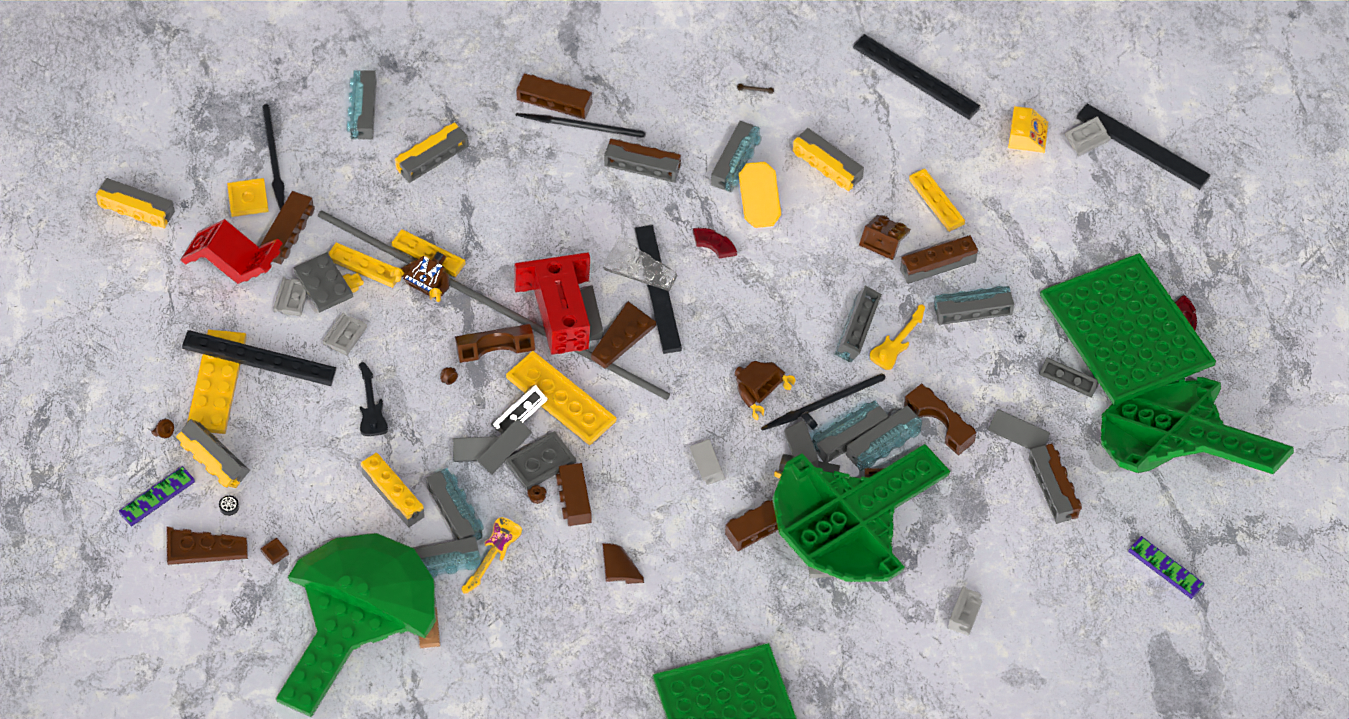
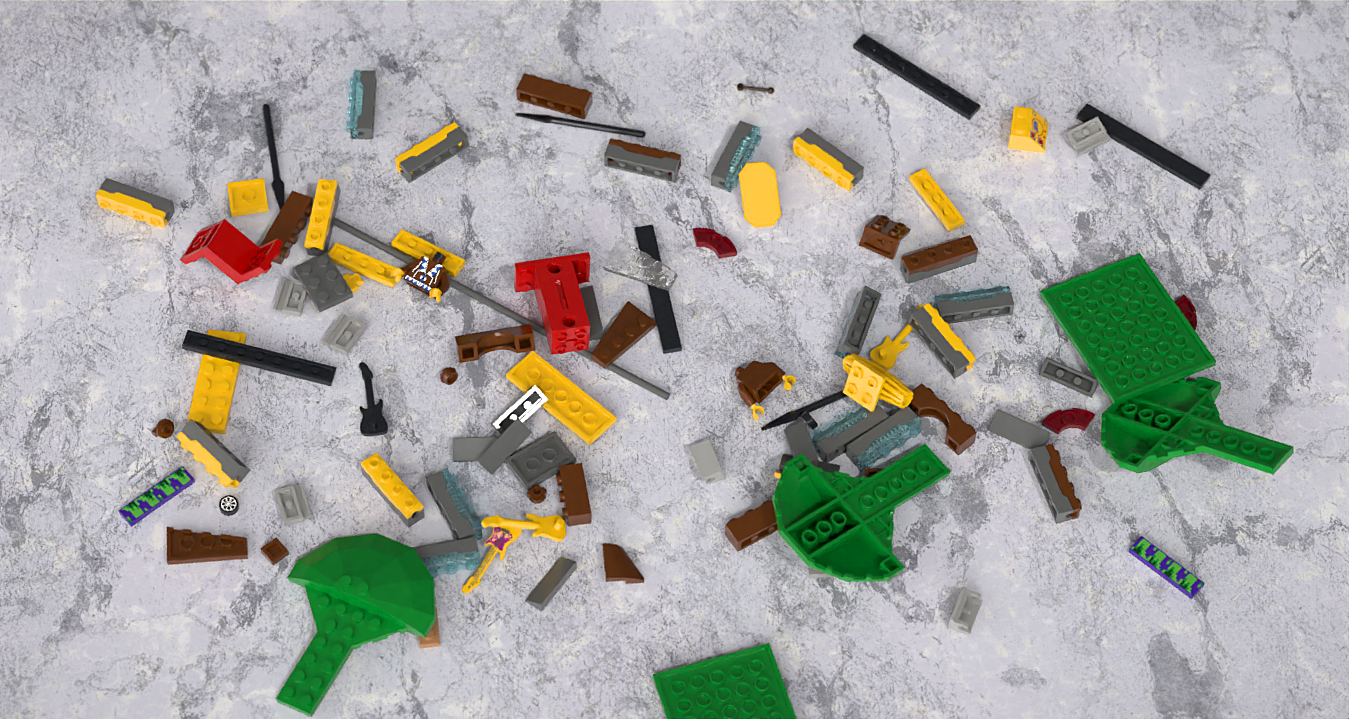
(293, 504): none -> light grey plate
(322, 217): none -> yellow piece
(550, 527): none -> yellow piece
(551, 583): none -> dark grey slope
(870, 382): none -> yellow plate
(942, 340): none -> dark grey piece
(1068, 419): none -> dark red tile

